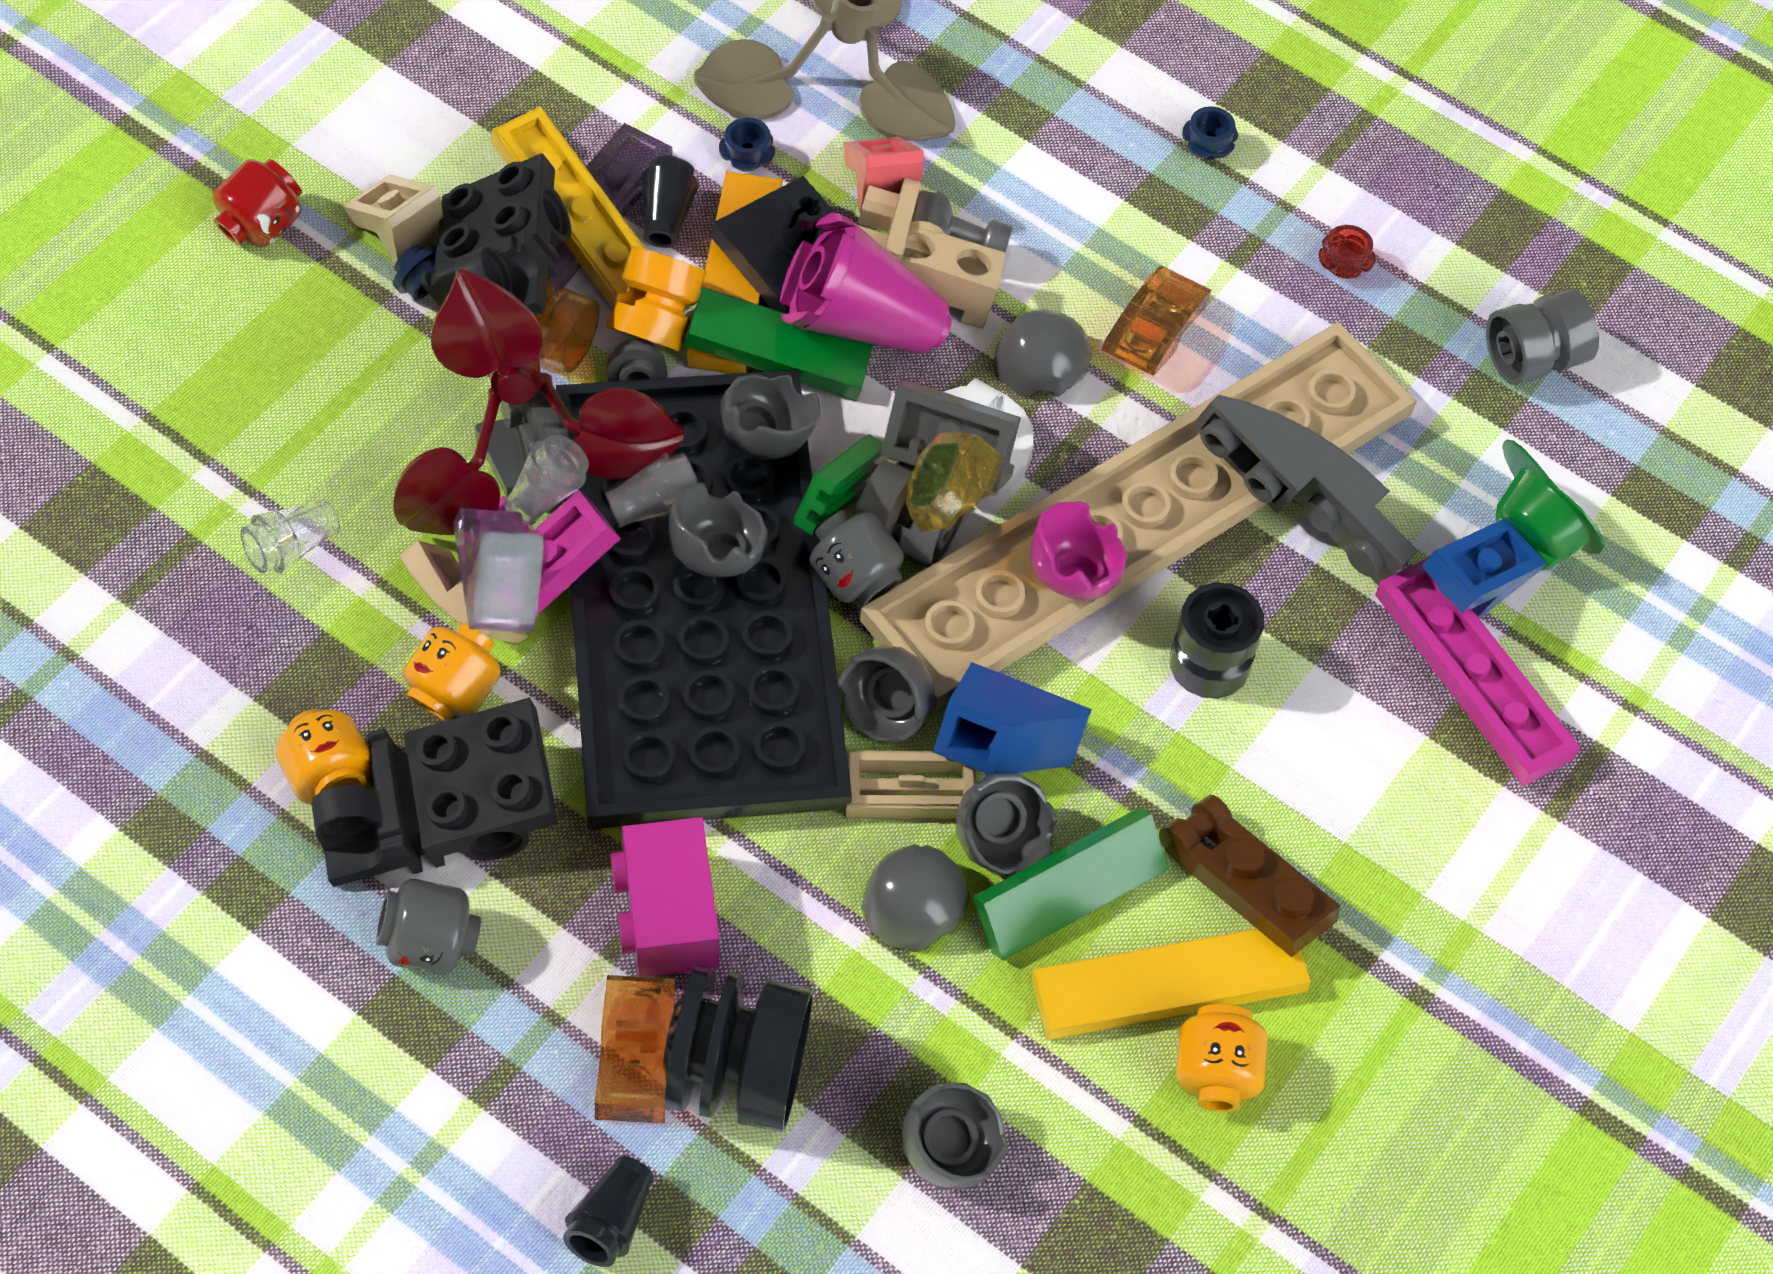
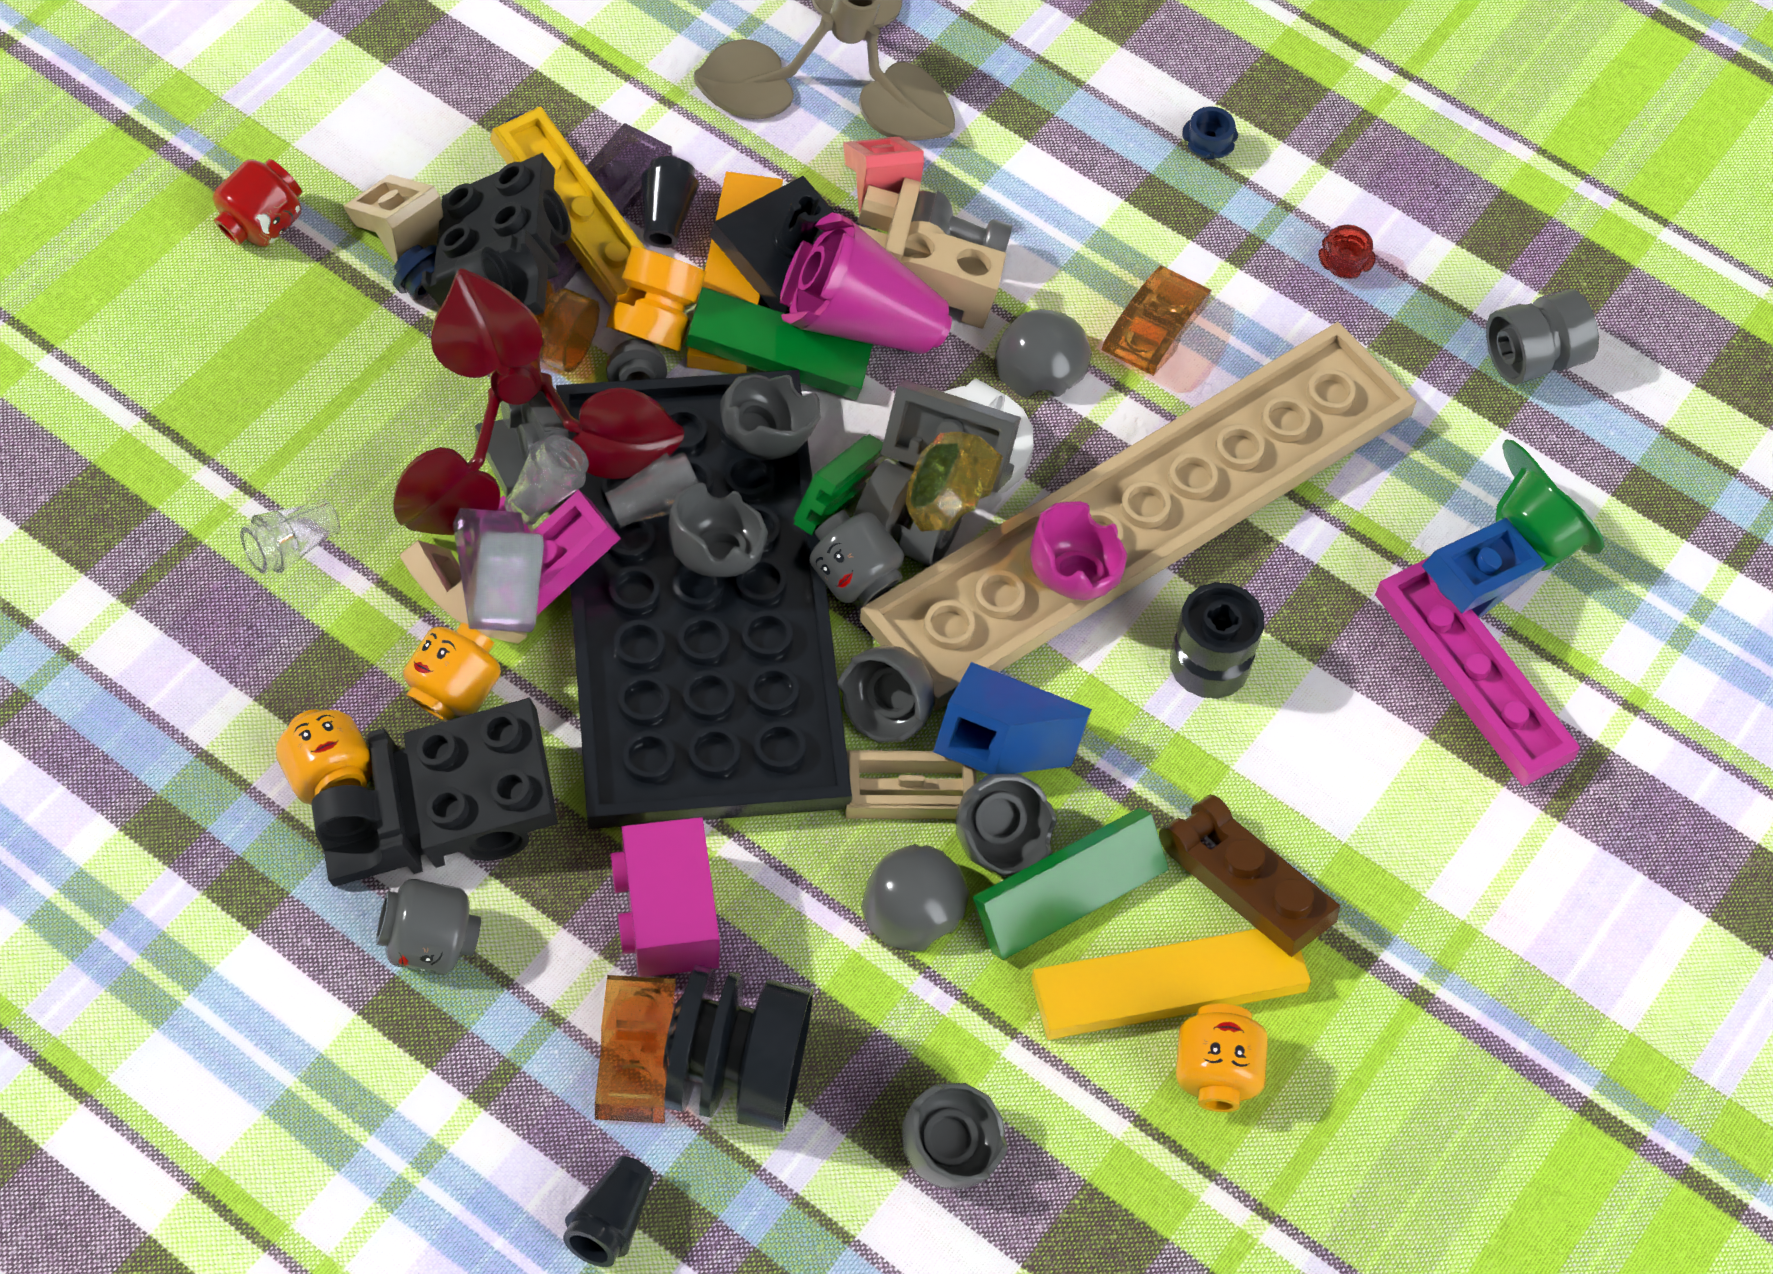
(747, 144): dark blue plate -> none
(1292, 462): dark grey slope -> none

